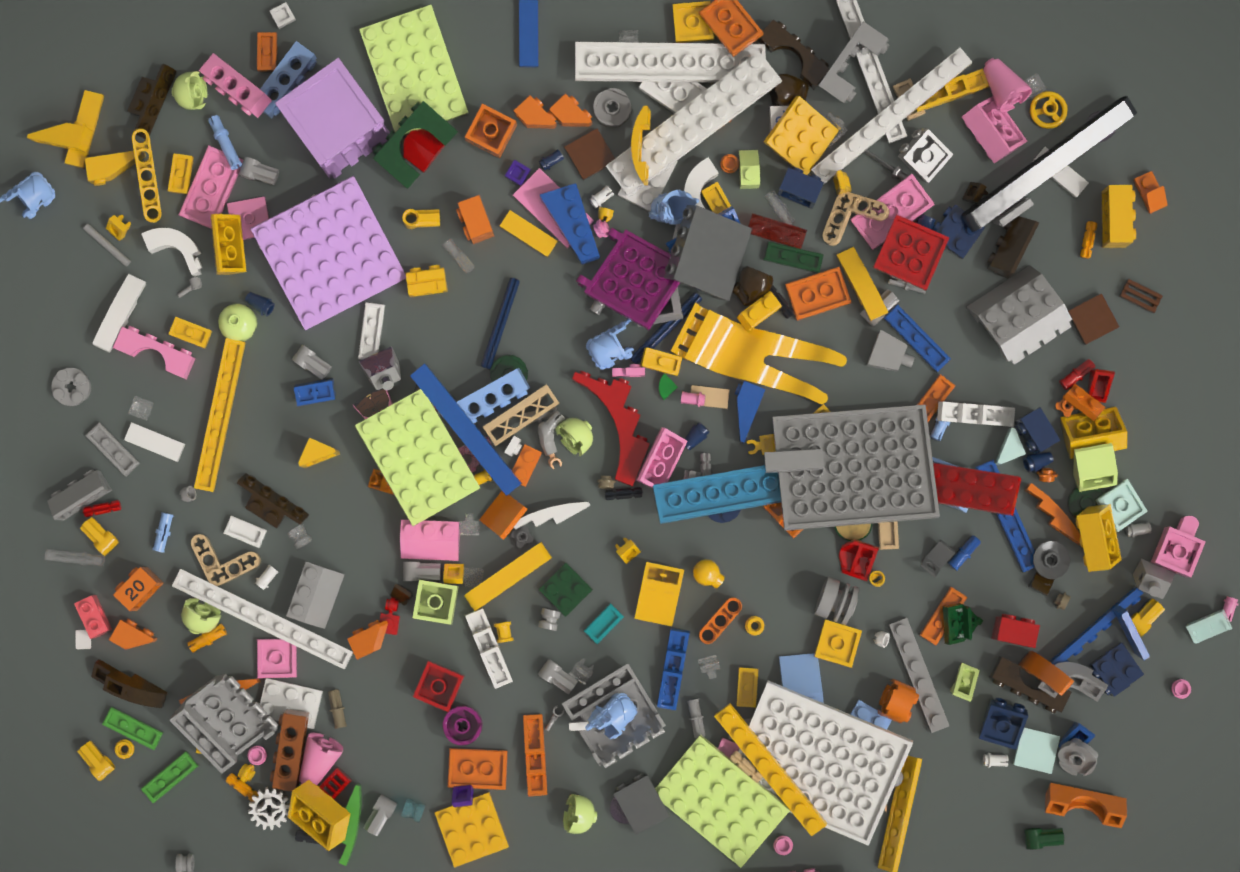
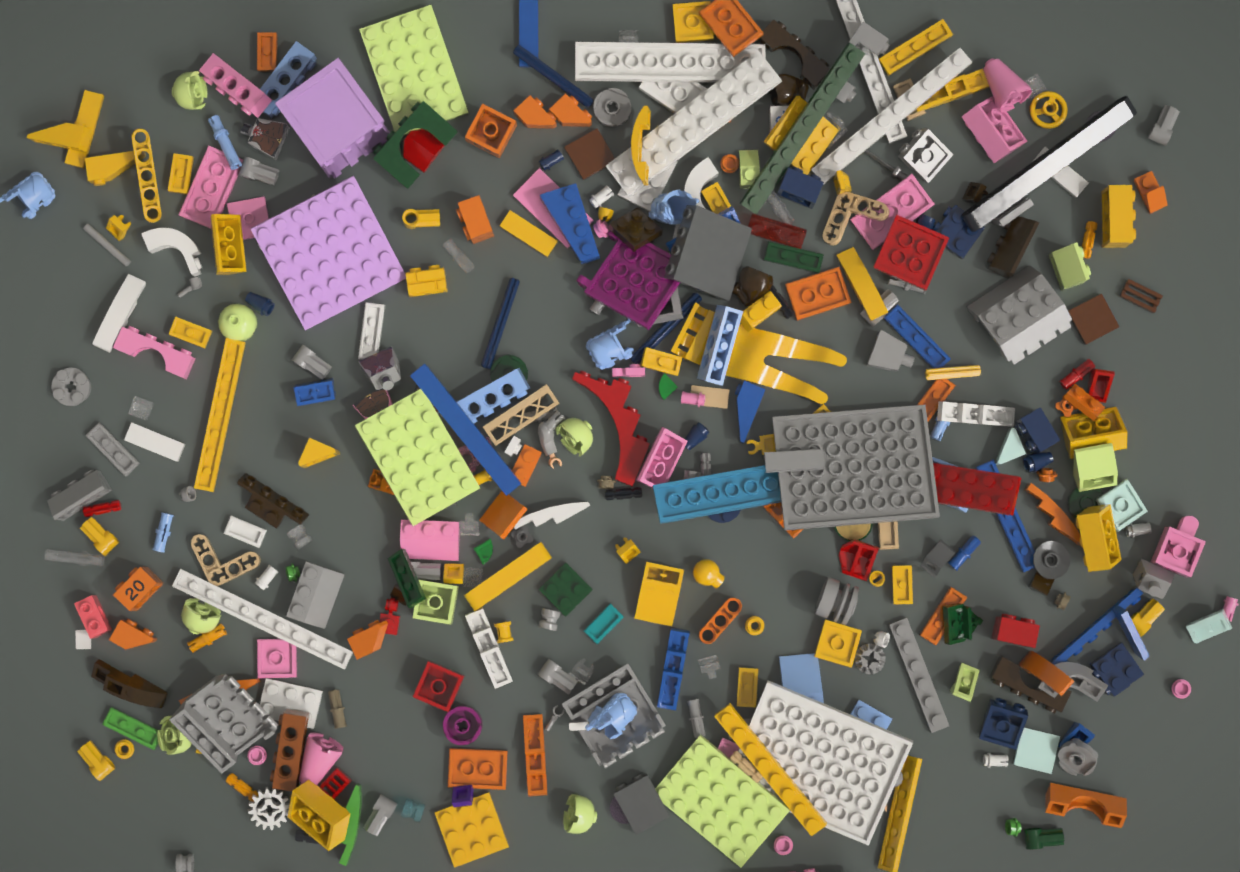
(150, 98): dark brown bracket -> none
(169, 777): bright green tile -> none
(171, 739): none -> yellowish green cylinder
(246, 773): yellow plate -> none
(266, 136): none -> torso
(282, 15): white plate -> none
(292, 572): none -> bright green plate
(406, 578): none -> dark green tile
(484, 551): none -> green tile
(517, 173): dark purple plate -> none
(553, 76): none -> dark blue axle
(635, 229): none -> dark brown plate
(719, 344): none -> light blue brick
(802, 128): none -> dark green plate
(866, 650): none -> light grey gear
(898, 701): orange brick -> none
(902, 584): none -> yellow plate
(915, 47): none -> yellow plate
(952, 372): none -> yellow axle
(1013, 827): none -> bright green plate
(1070, 266): none -> yellowish green slope
(1162, 129): none -> light grey piece

